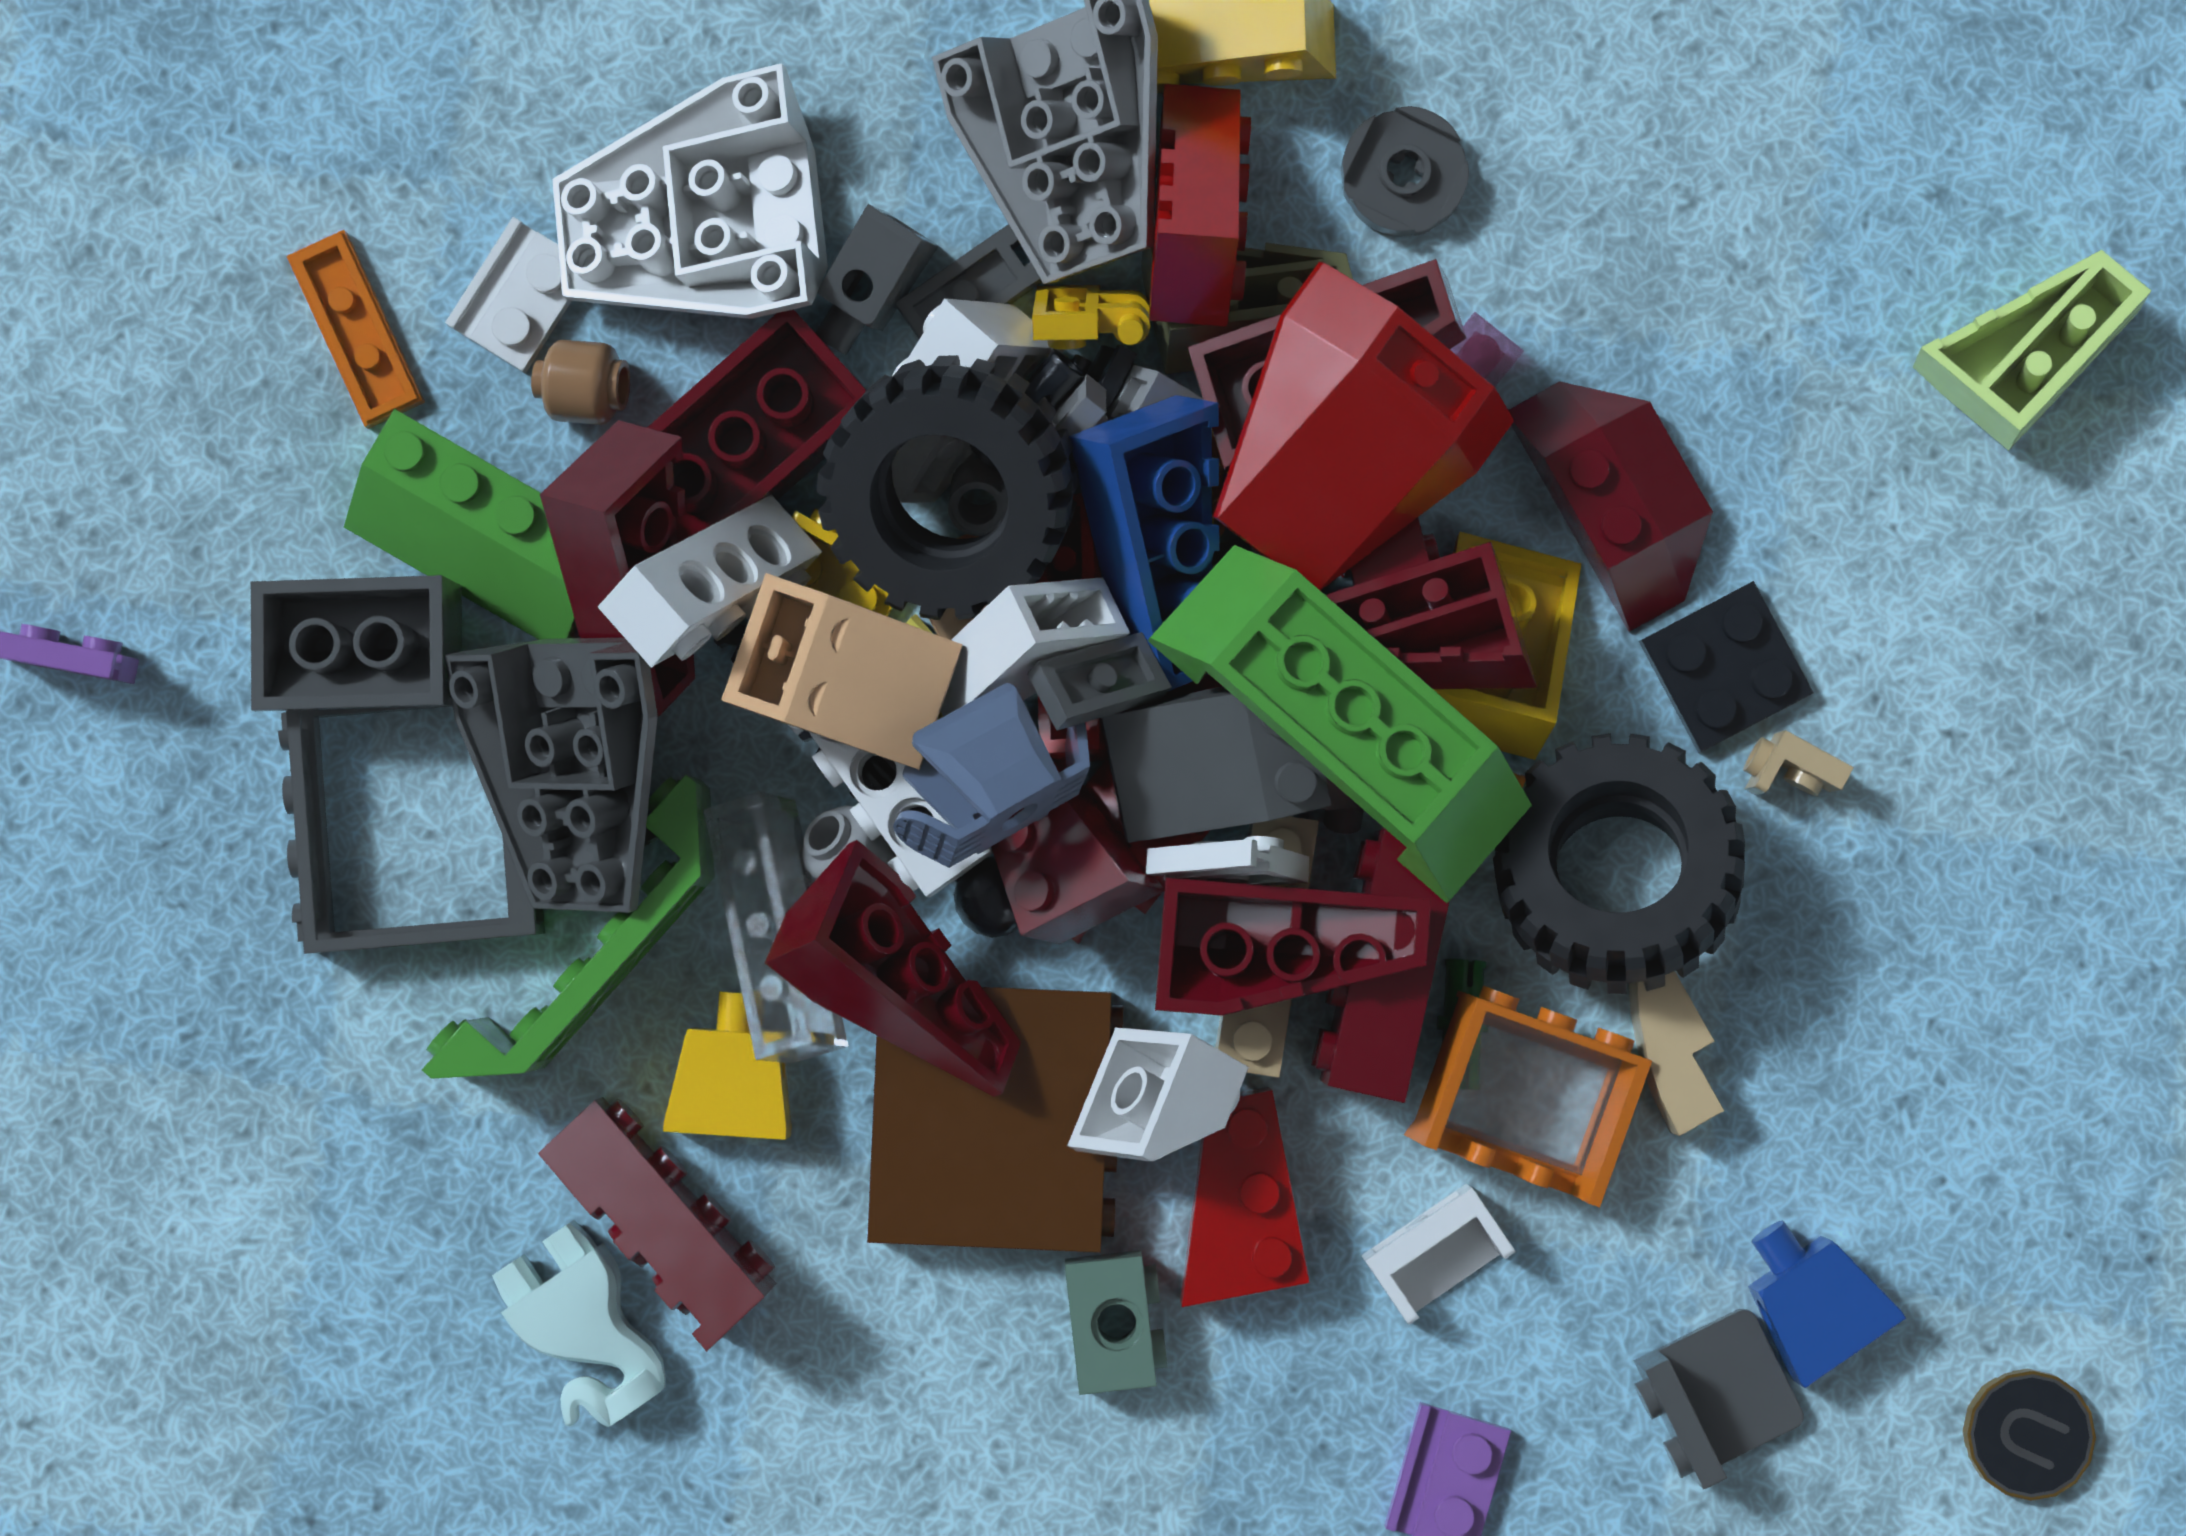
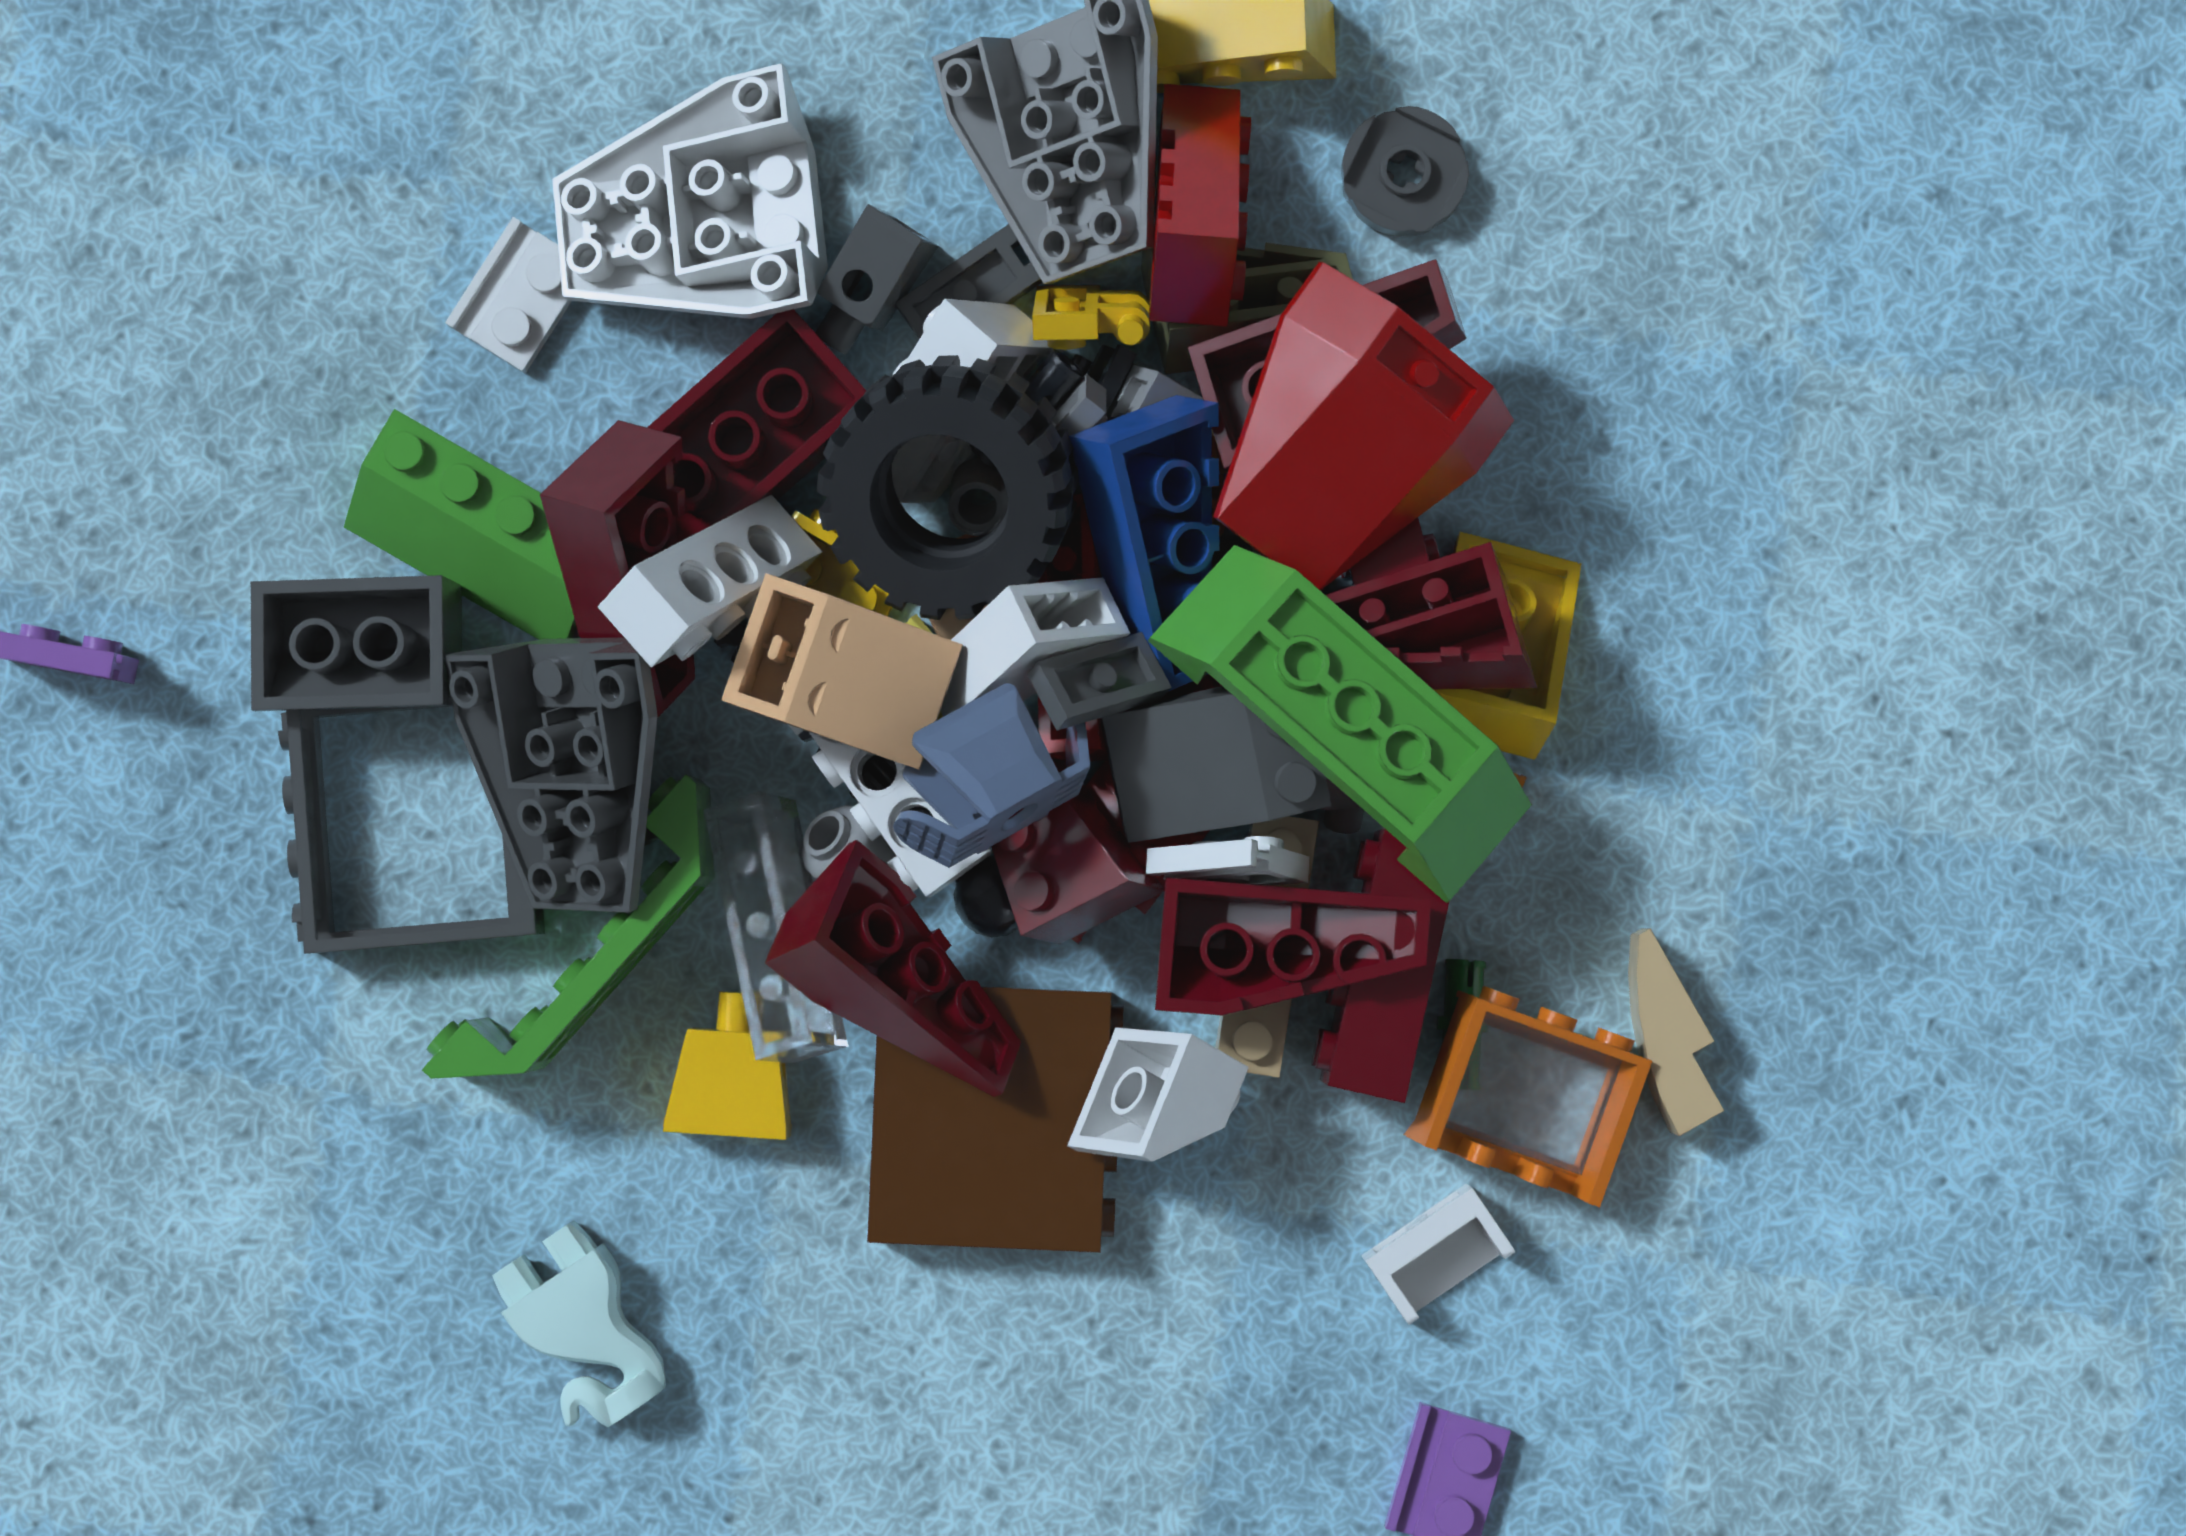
(355, 328): orange tile -> none
(581, 382): medium nougat head -> none
(659, 1218): dark red wedge -> none
(1108, 1361): sand green brick -> none
(1243, 1210): red wedge -> none
(1487, 349): clear pink plate -> none
(1618, 492): dark red wedge -> none
(1638, 785): black tyre -> none
(1717, 1395): dark grey bracket -> none
(1726, 667): black plate -> none
(1807, 765): tan bracket -> none
(1817, 1303): blue torso -> none
(2029, 1434): black tile -> none
(2030, 350): yellowish green wedge -> none

